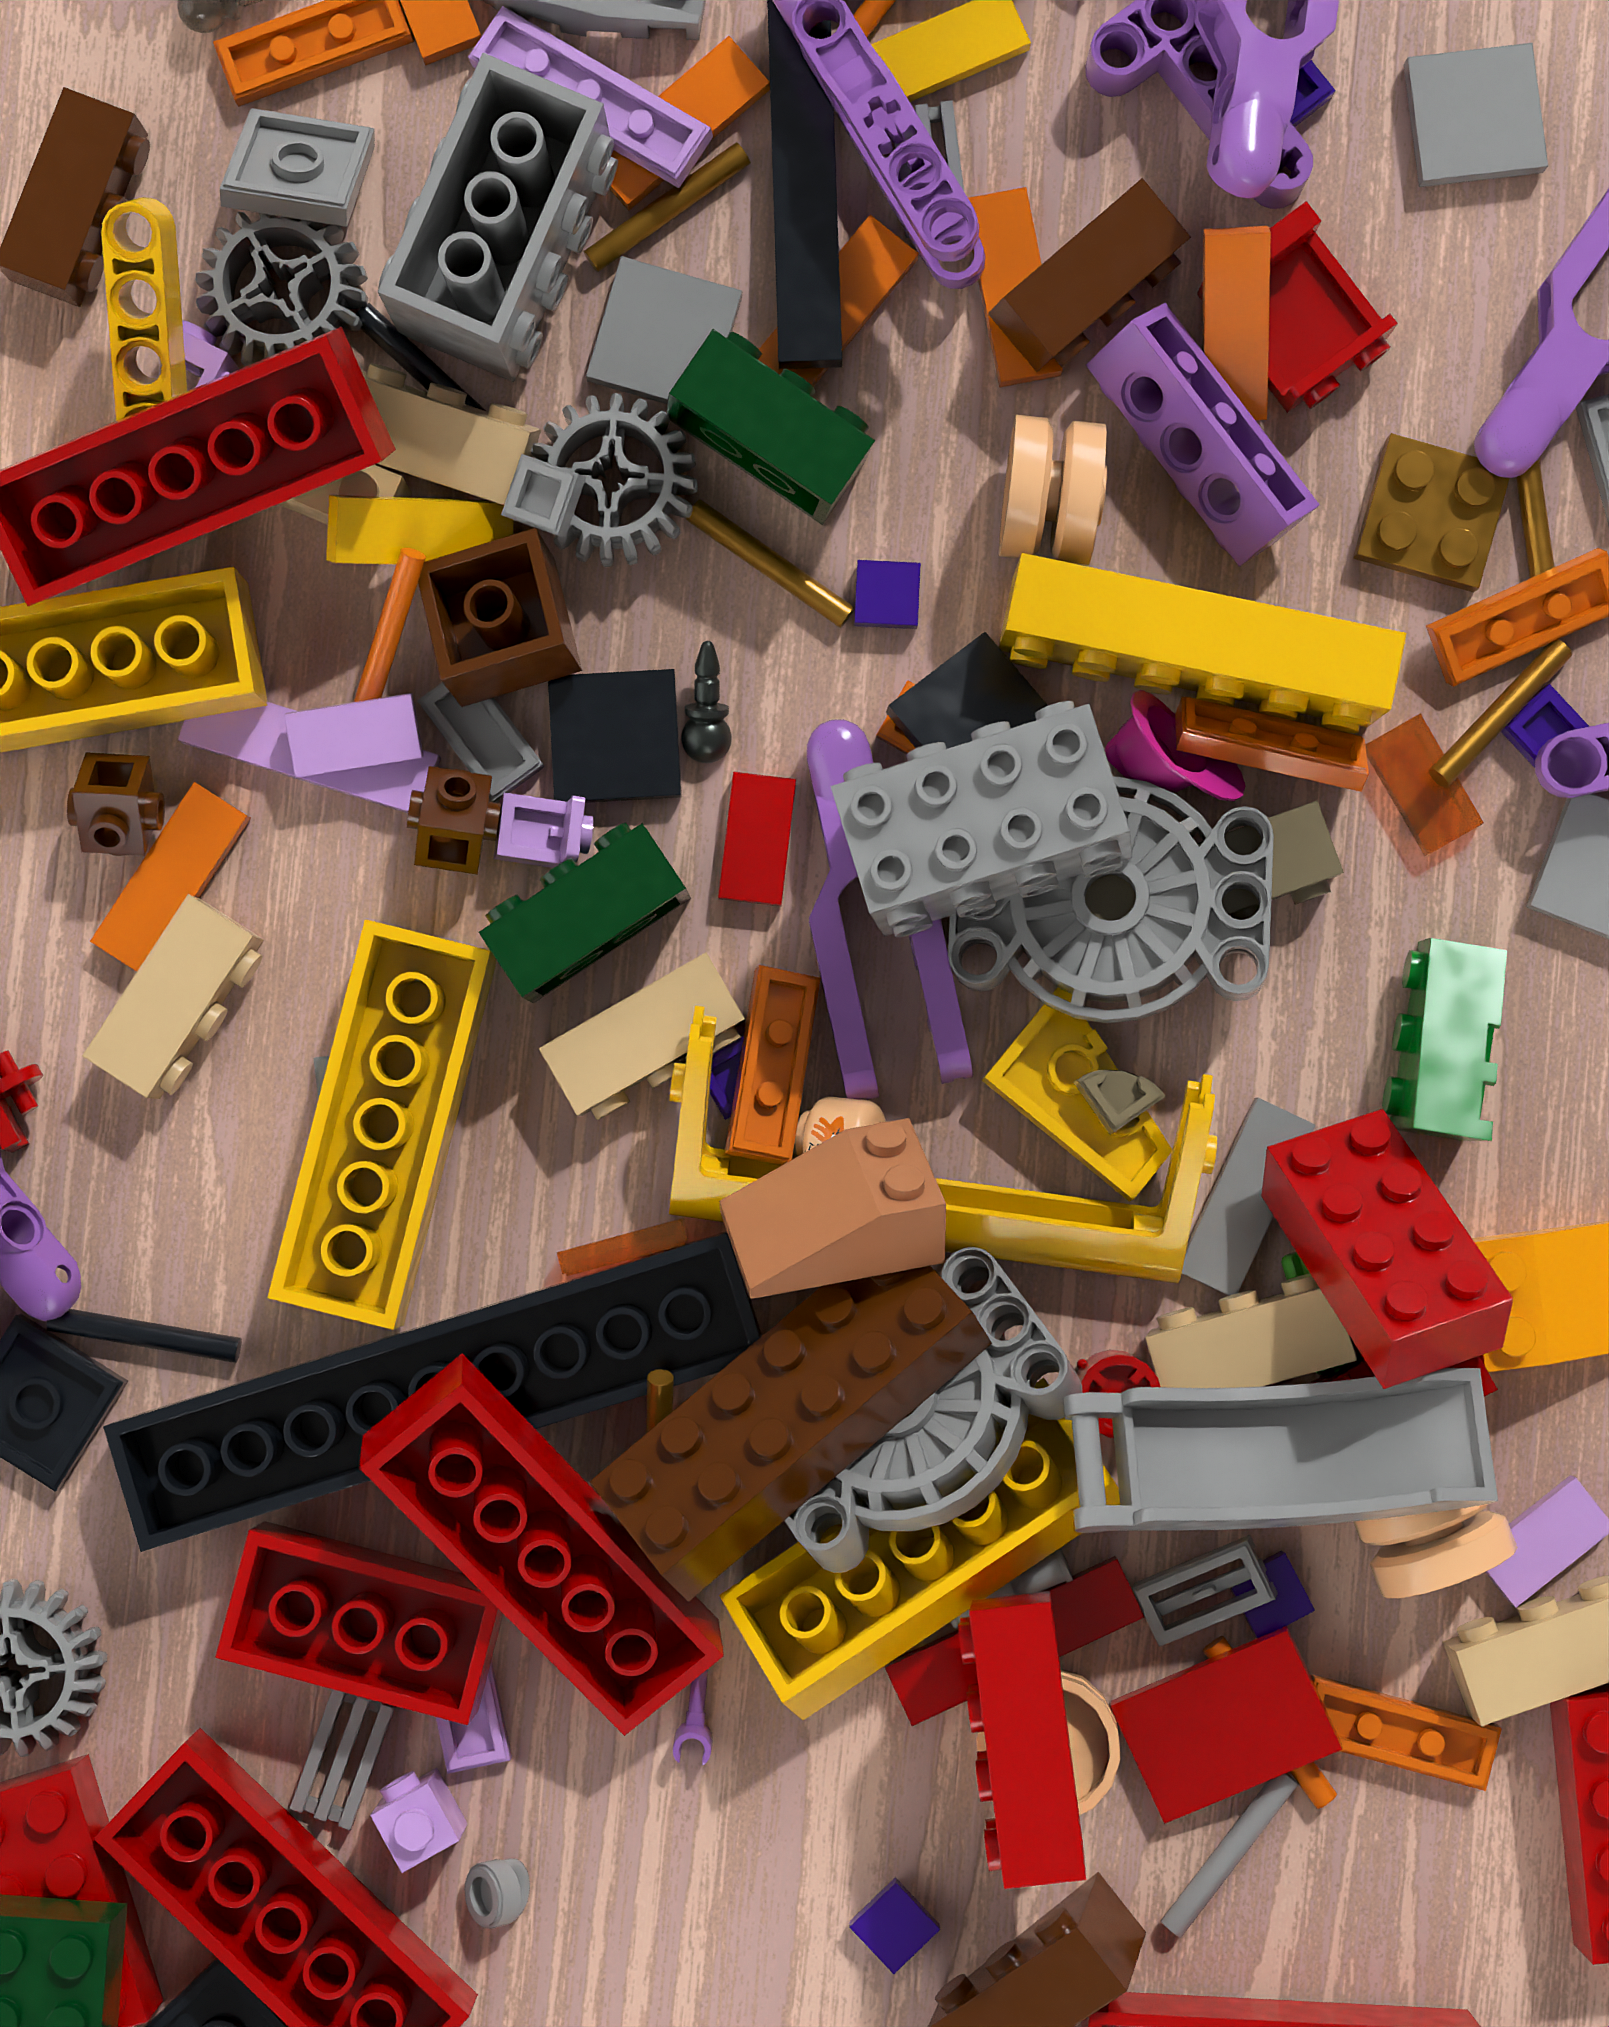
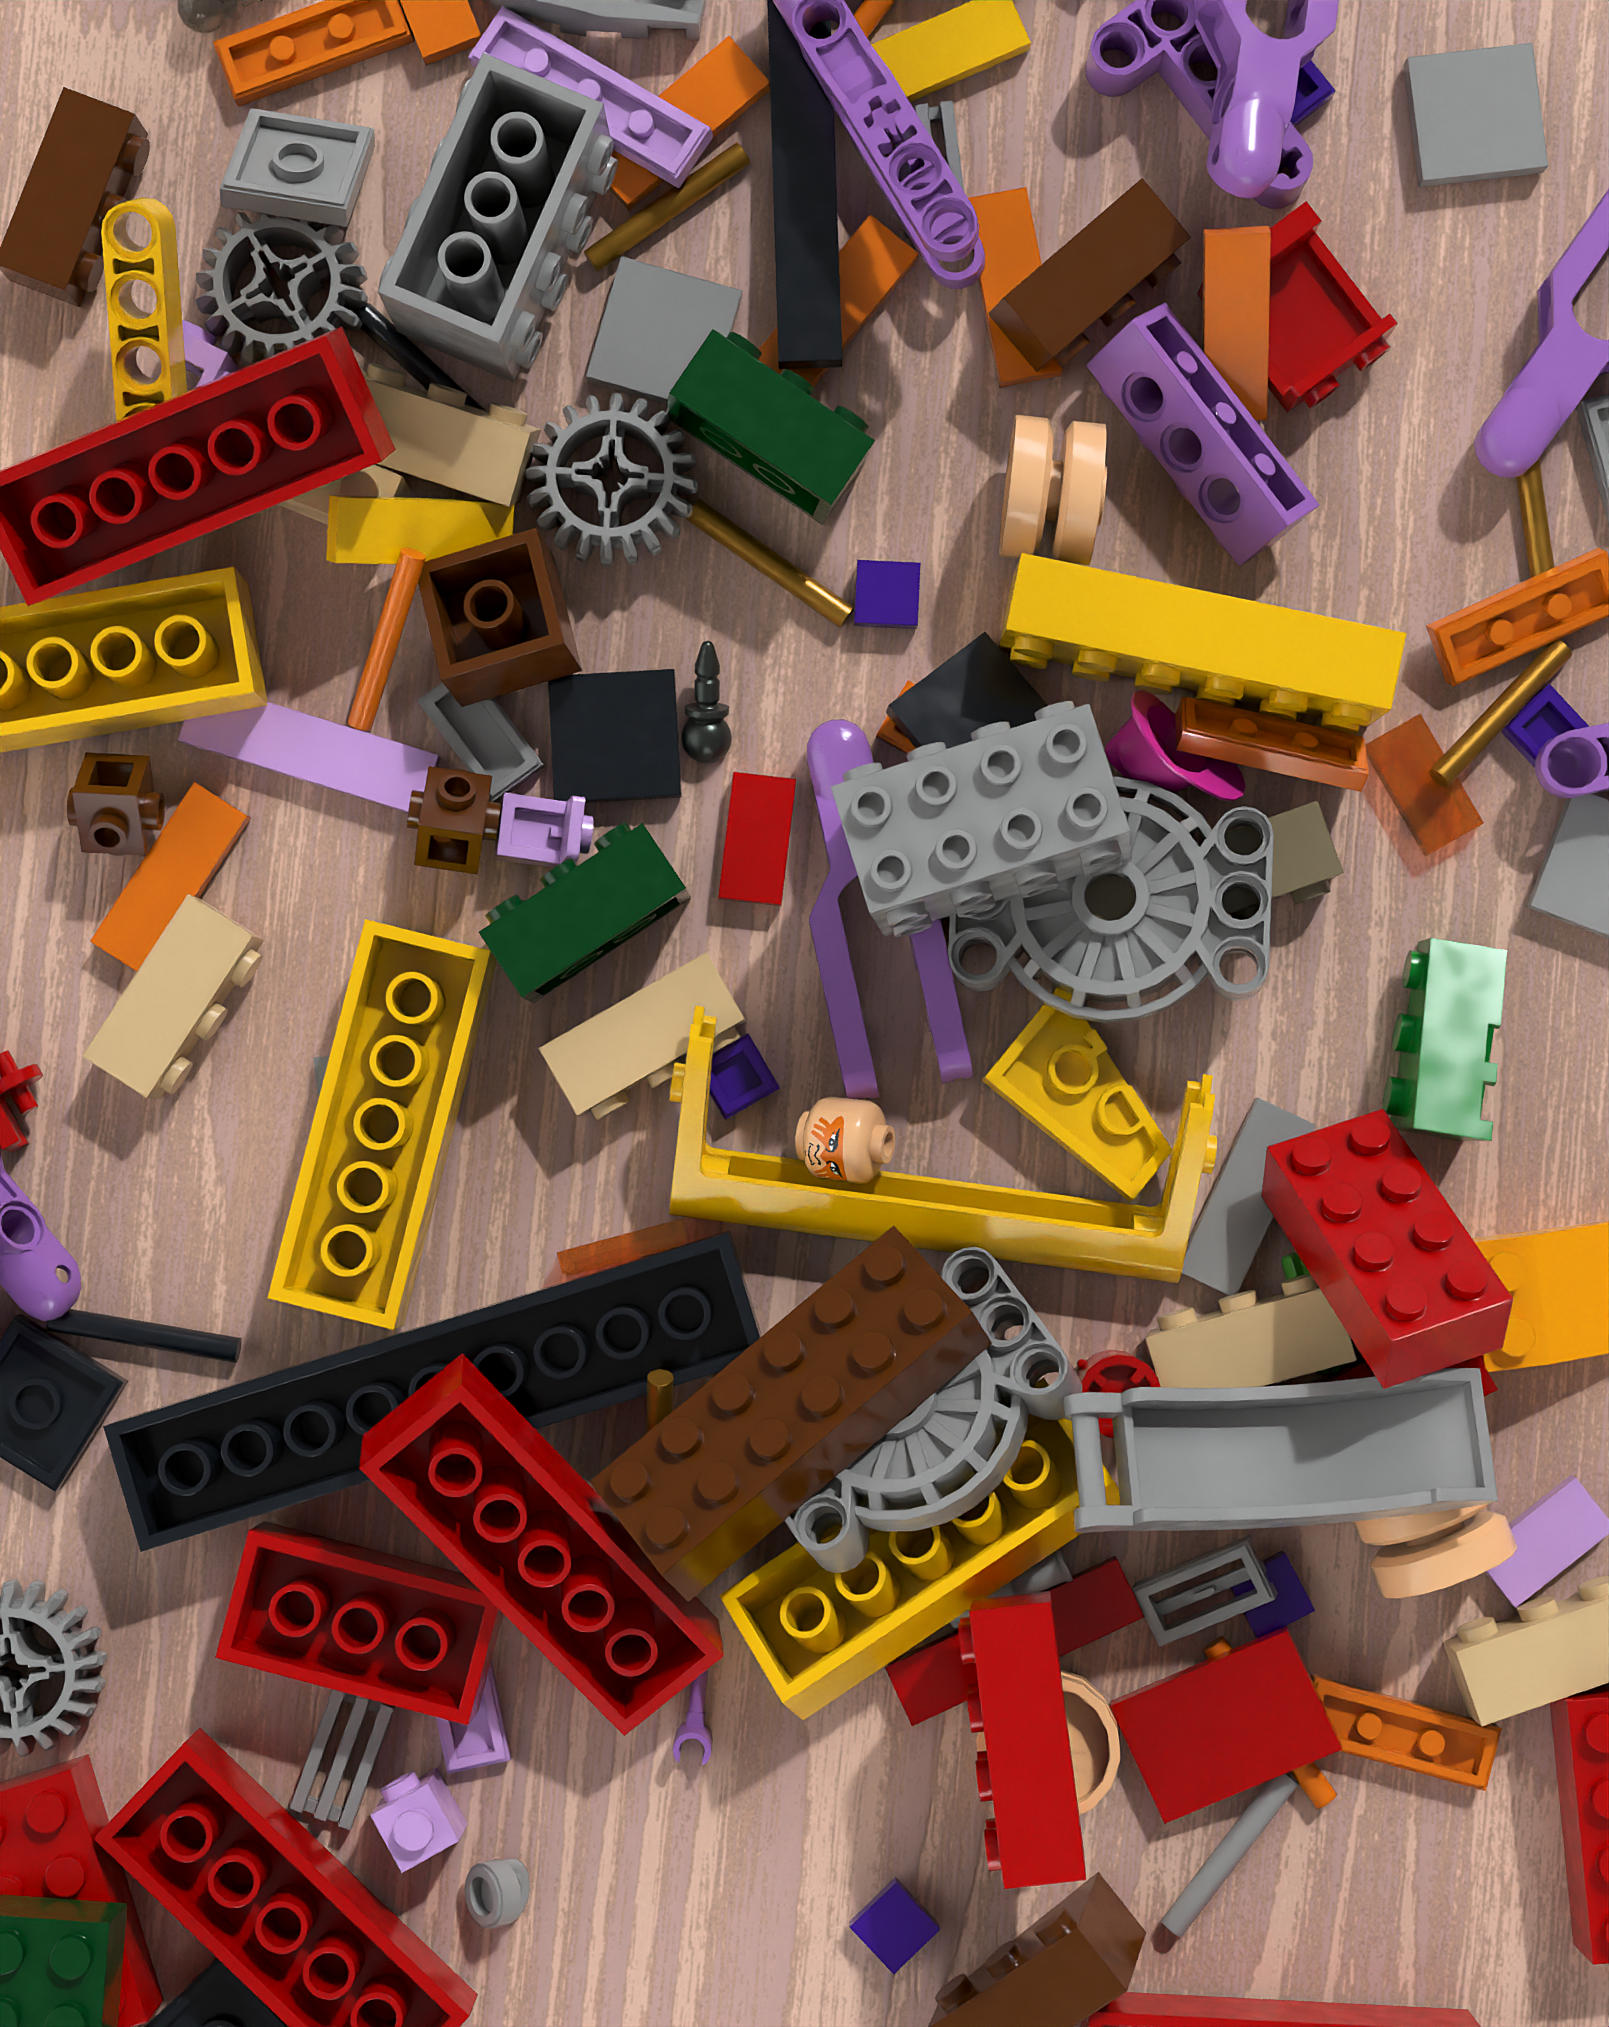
(353, 735): lavender tile -> none
(543, 495): light grey tile -> none
(772, 1065): orange tile -> none
(839, 1213): nougat slope -> none
(1117, 1096): dark tan tile -> none
(1431, 513): pearl gold plate -> none

